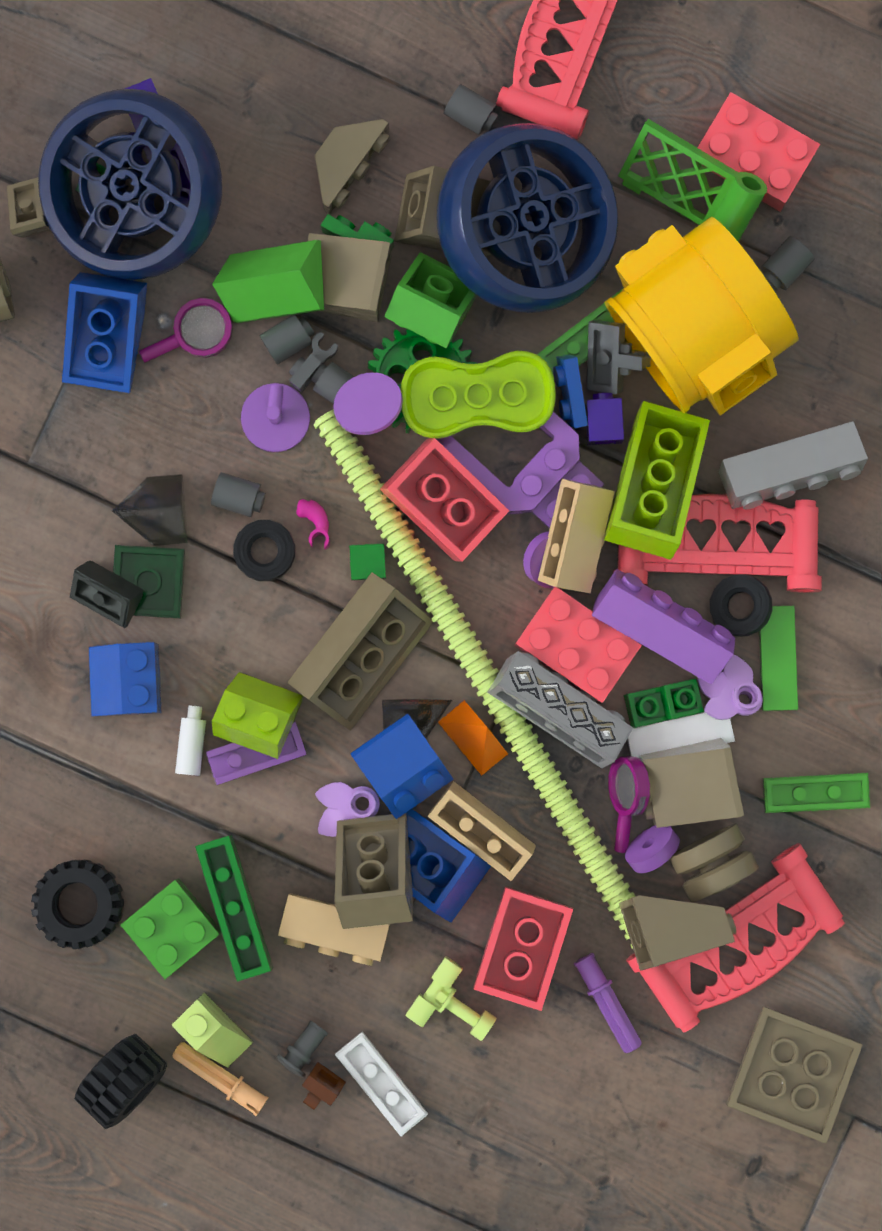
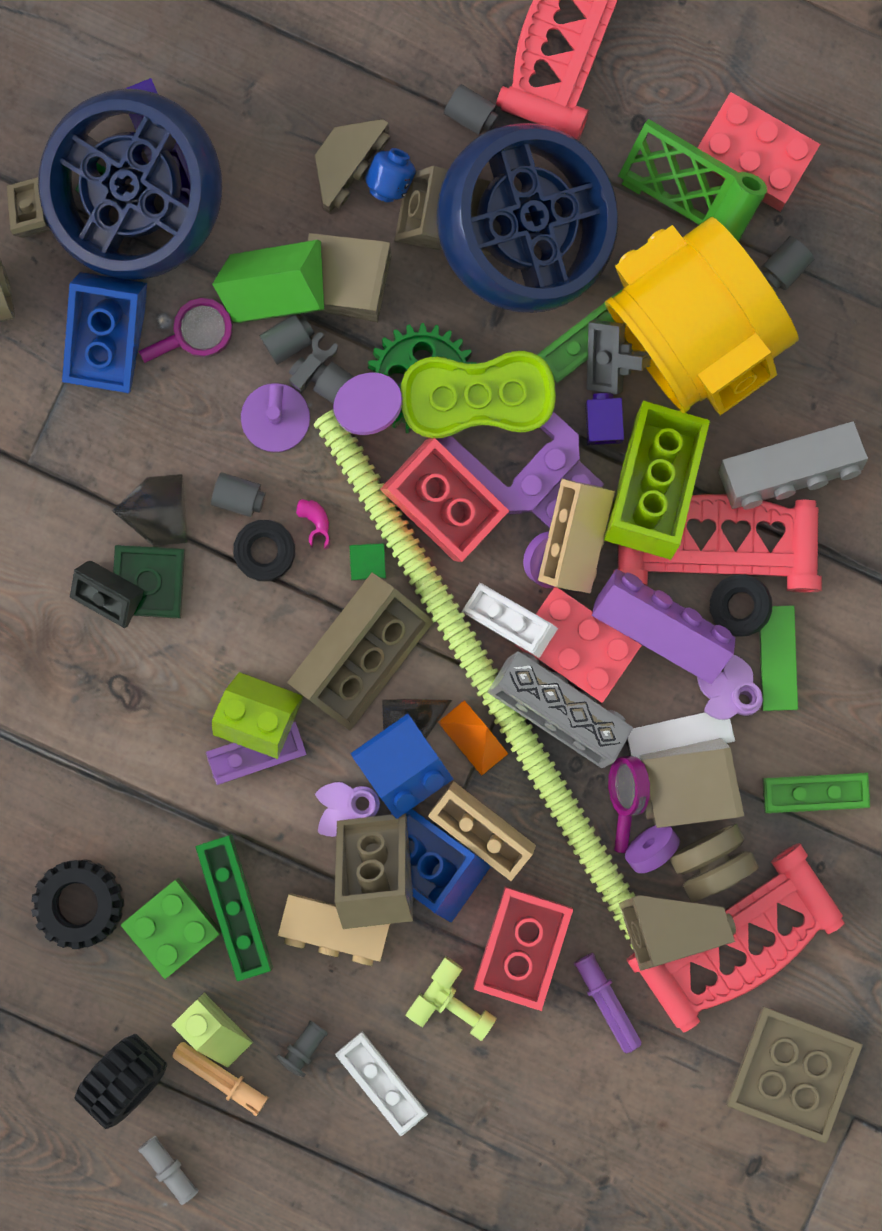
(125, 679): blue slope -> none
(168, 1170): none -> light grey pin
(191, 742): white cylinder -> none
(322, 1086): reddish brown tile -> none
(344, 228): green slope -> none
(390, 175): none -> blue head
(430, 301): bright green brick -> none
(509, 620): none -> white tile
(568, 377): blue plate -> none
(663, 703): green slope -> none

